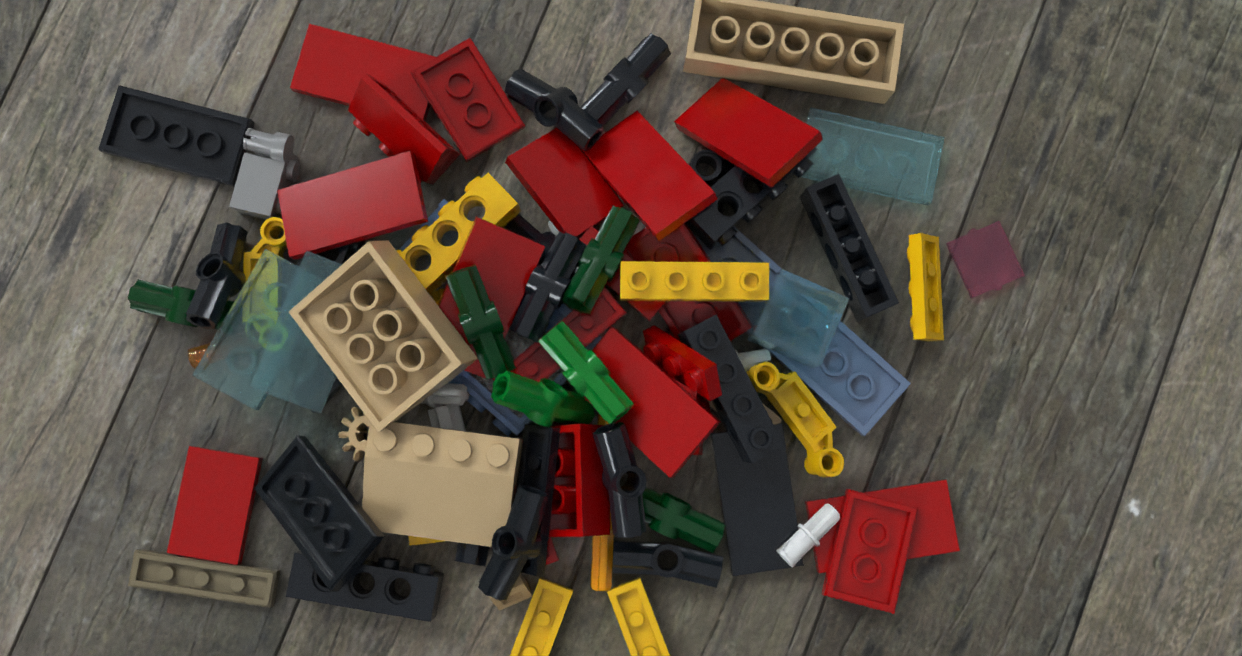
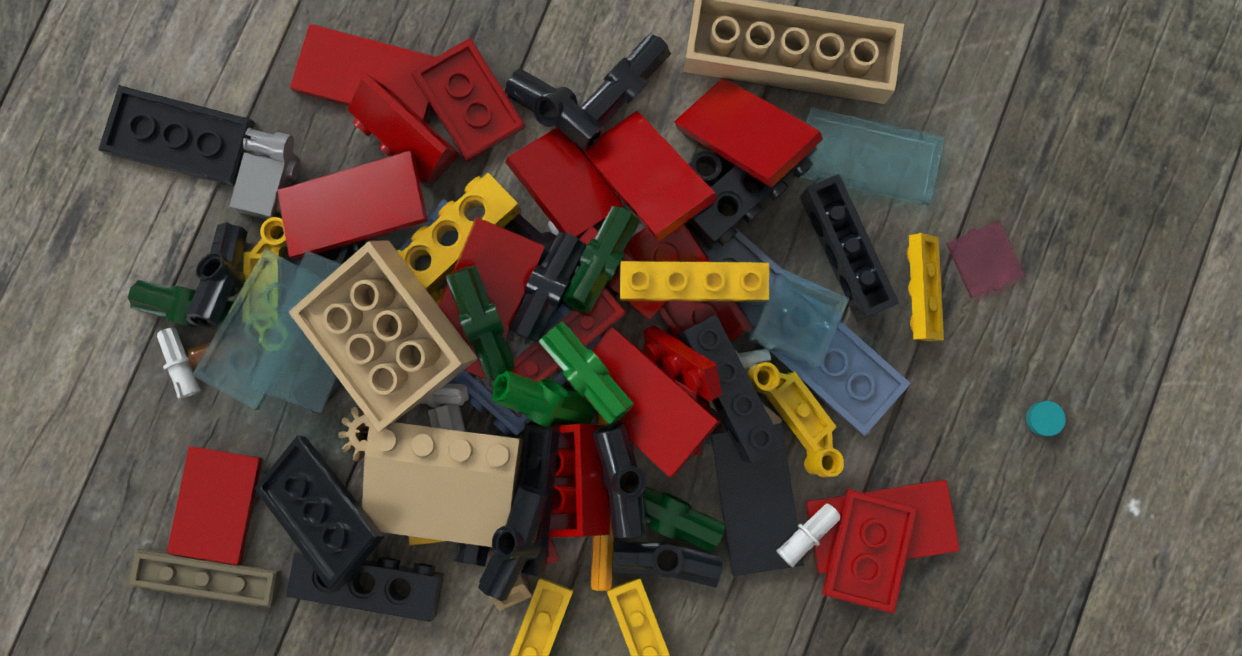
(177, 363): none -> white axle
(1045, 418): none -> teal tile

